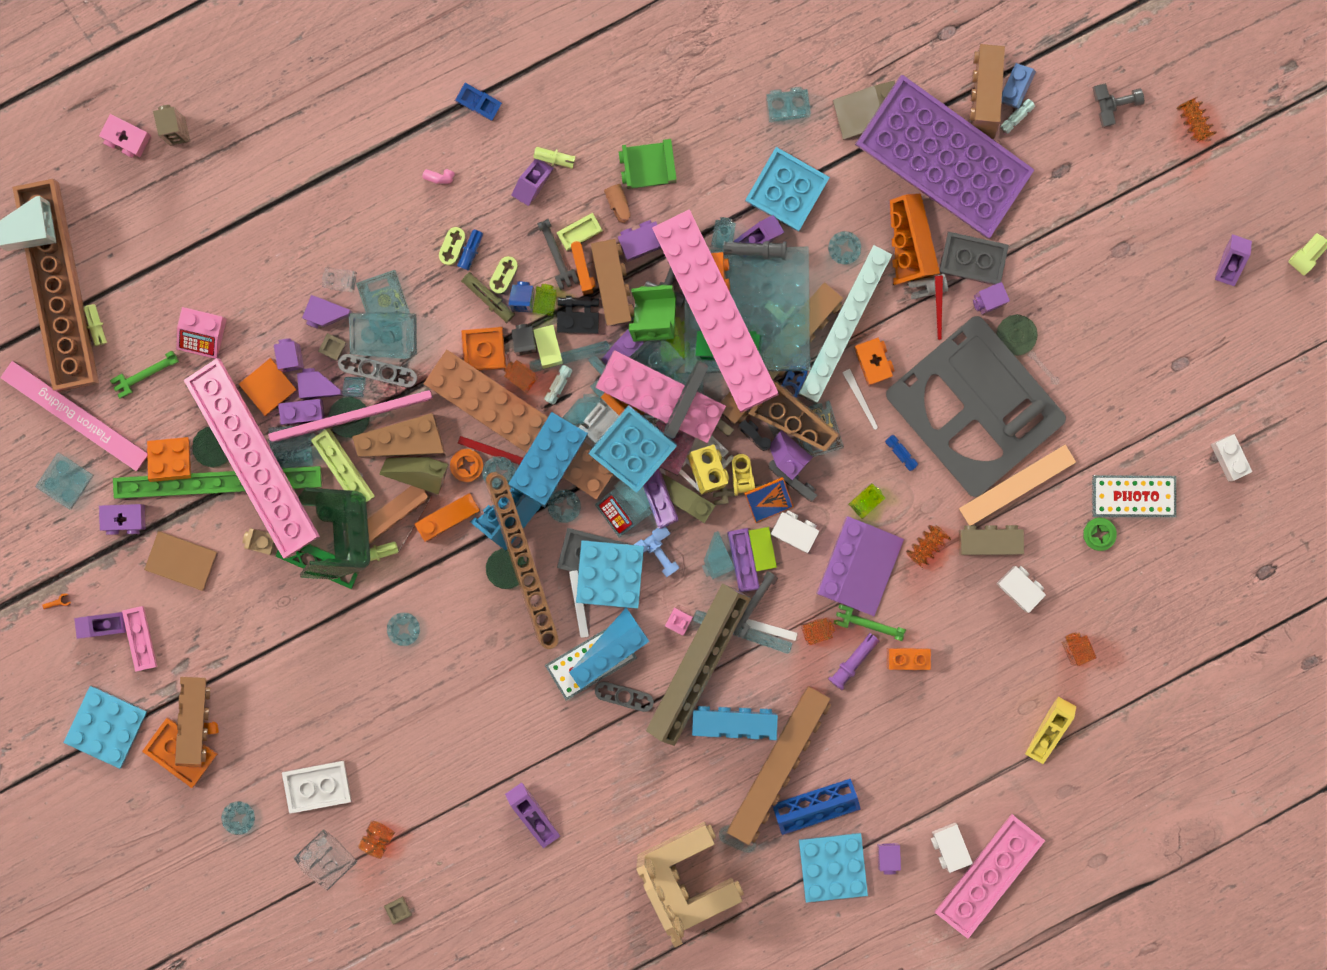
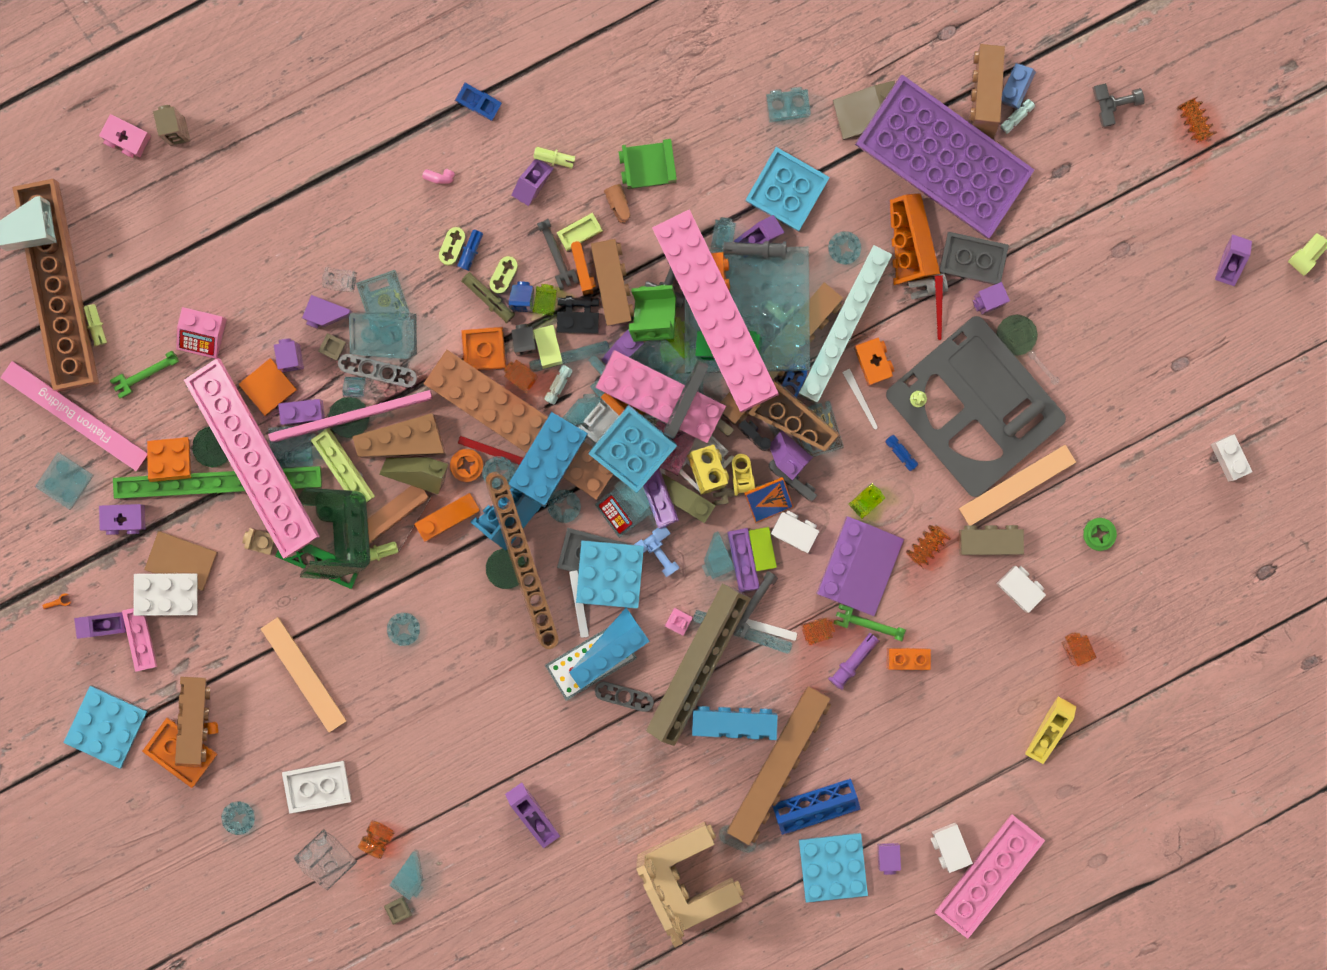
(165, 594): none -> white plate
(303, 674): none -> light nougat tile
(315, 385): medium lavender slope -> none
(409, 877): none -> clear light blue slope
(639, 241): medium lavender brick -> none
(918, 398): none -> yellowish green axle
(1133, 496): tile -> none

